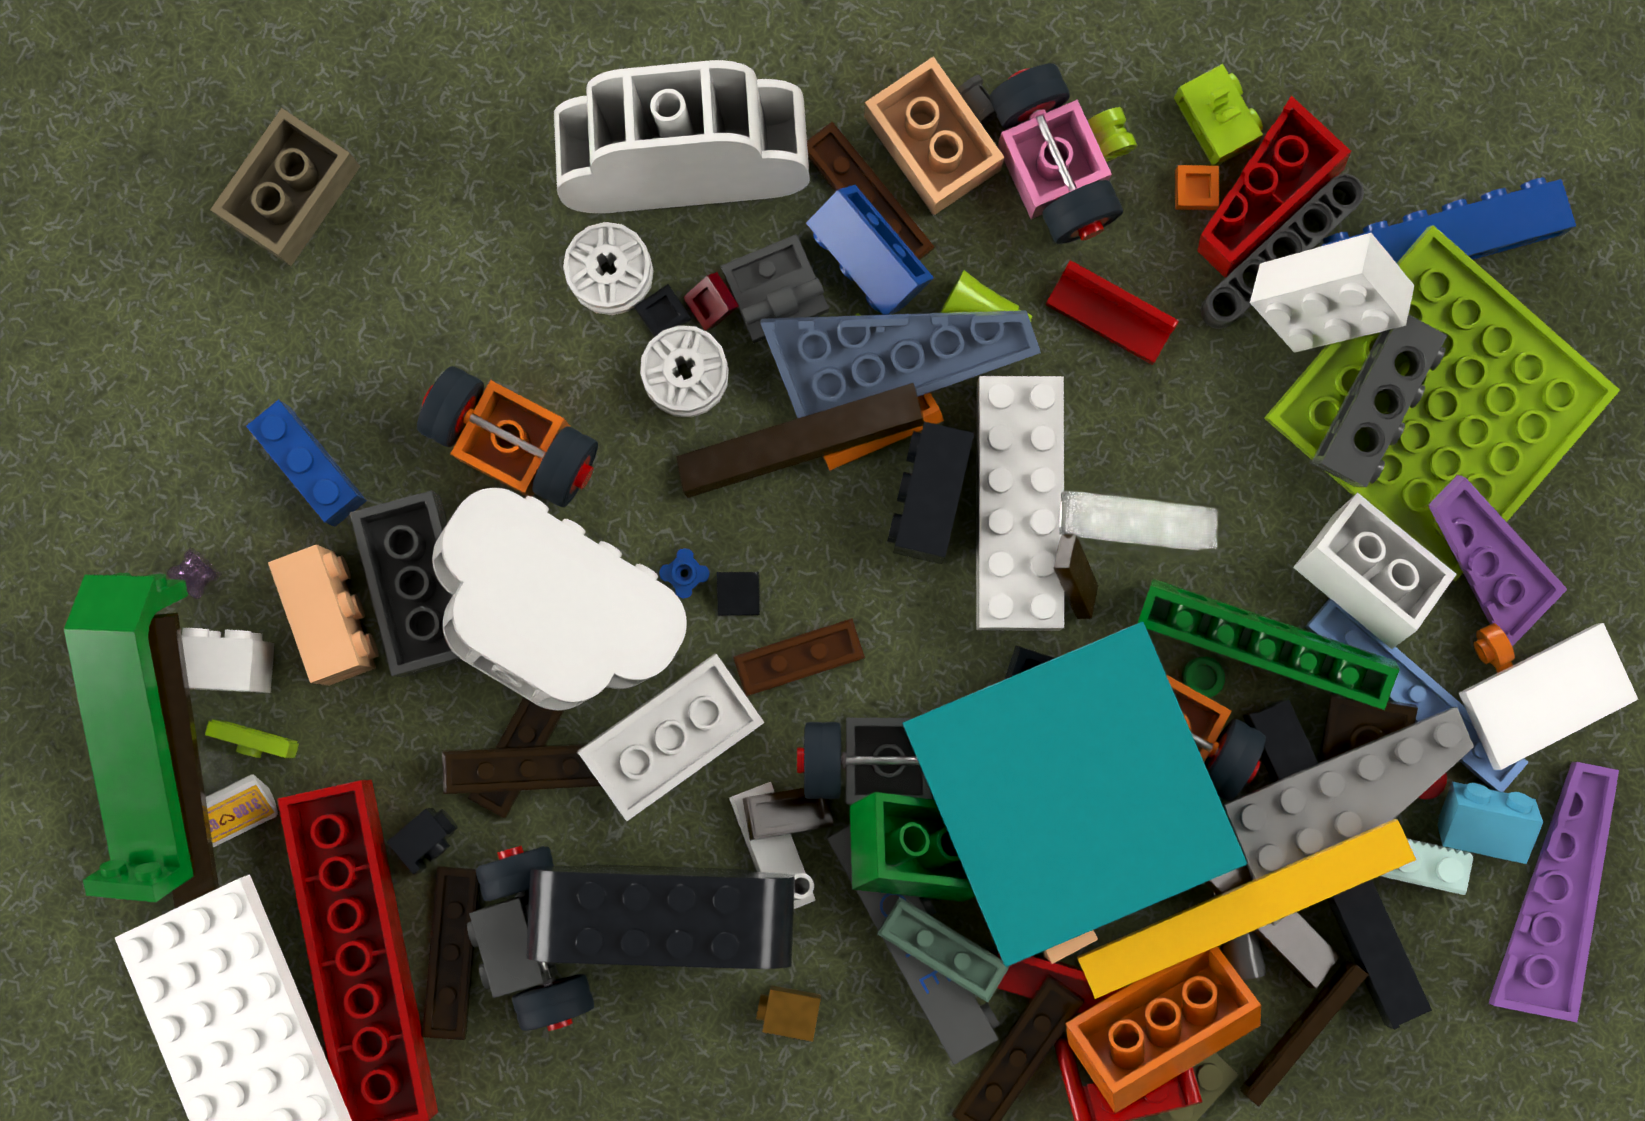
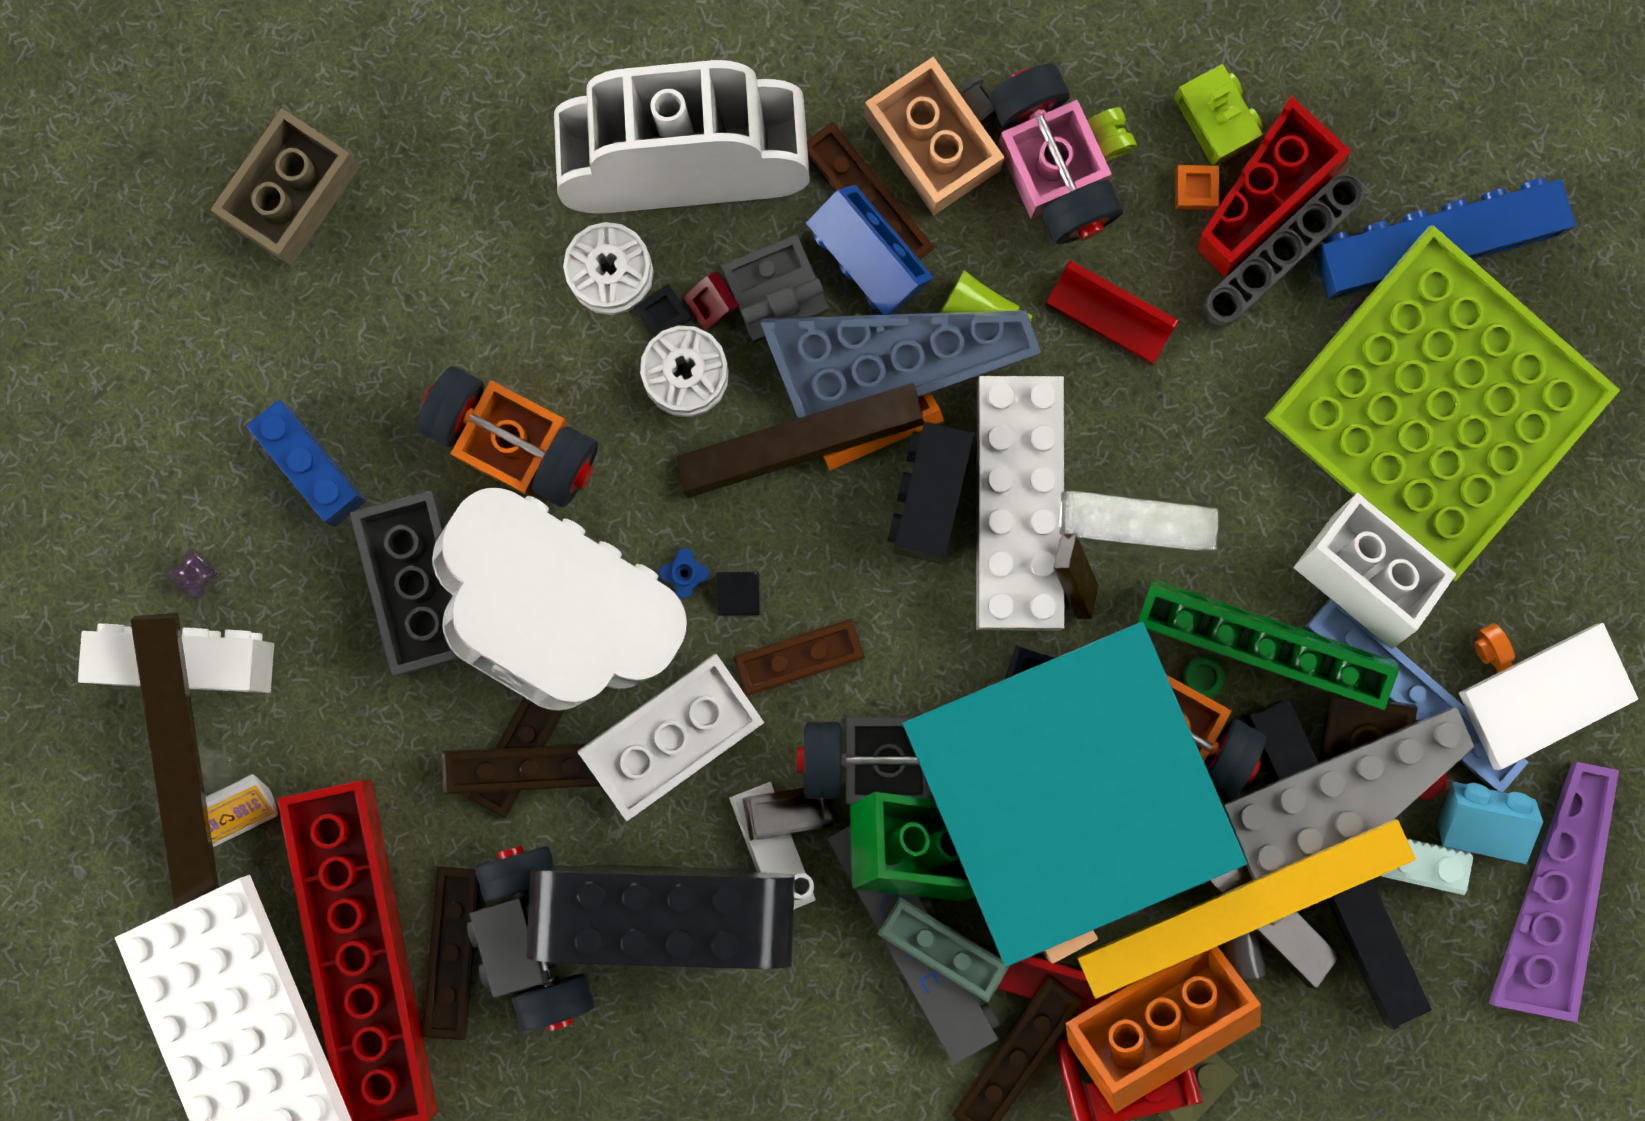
(128, 734): green panel -> none
(251, 741): lime plate -> none
(323, 615): light nougat brick -> none
(423, 838): black brick -> none
(789, 1012): pearl gold brick -> none
(1303, 1032): dark brown tile -> none
(1332, 293): white brick -> none
(1338, 451): dark grey brick -> none
(1497, 563): medium lavender wing -> none

